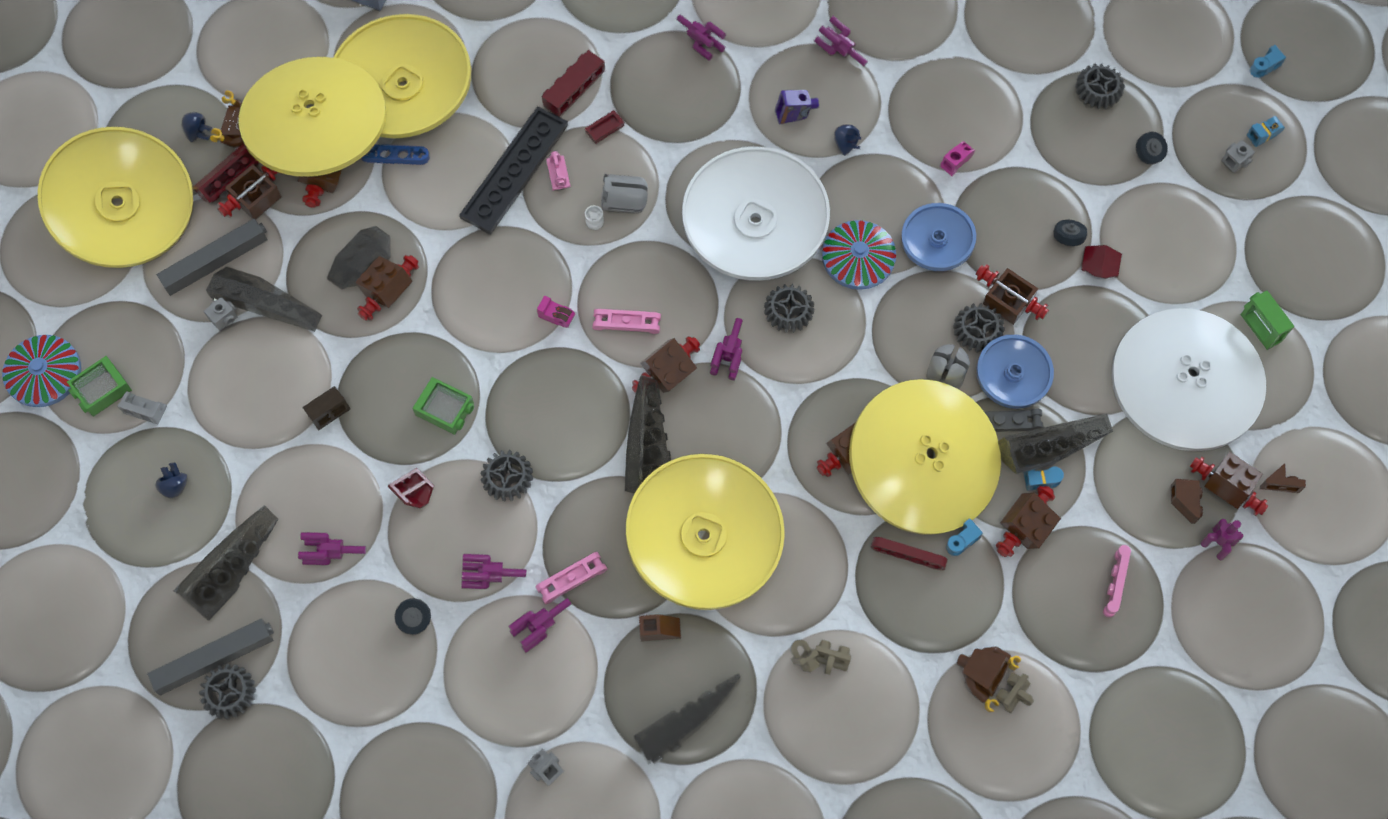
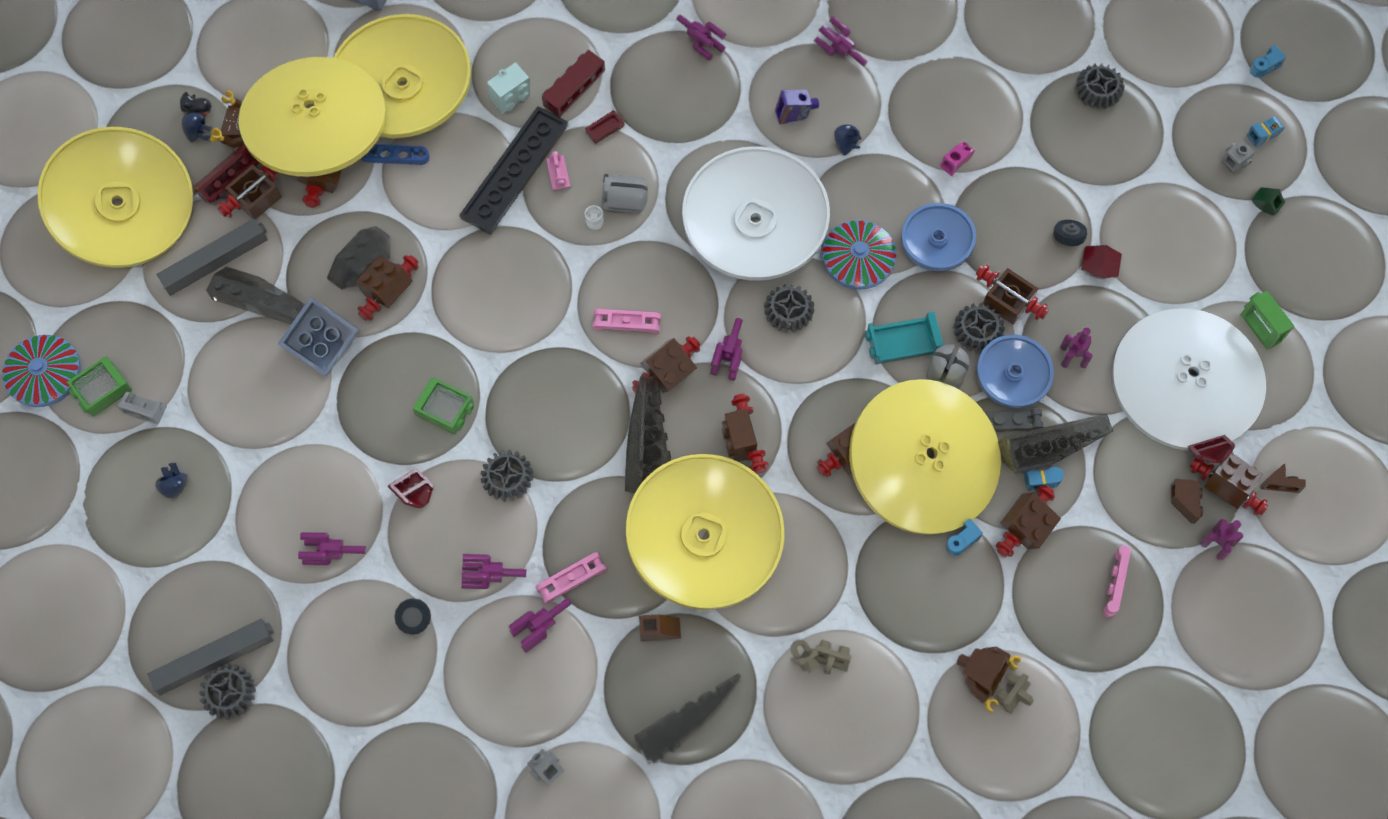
(193, 104): none -> black animal
(221, 313): light grey brick -> none
(223, 568): clear smoke wedge -> none
(319, 336): none -> sand blue slope
(326, 408): dark brown hinge -> none
(509, 88): none -> light aqua brick
(555, 312): dark pink leg -> none
(741, 436): none -> reddish brown brick
(904, 339): none -> teal panel
(909, 553): dark red beam -> none
(1078, 347): none -> magenta plant
(1151, 148): black wheel -> none
(1213, 450): none -> dark red slope
(1268, 200): none -> dark green brick

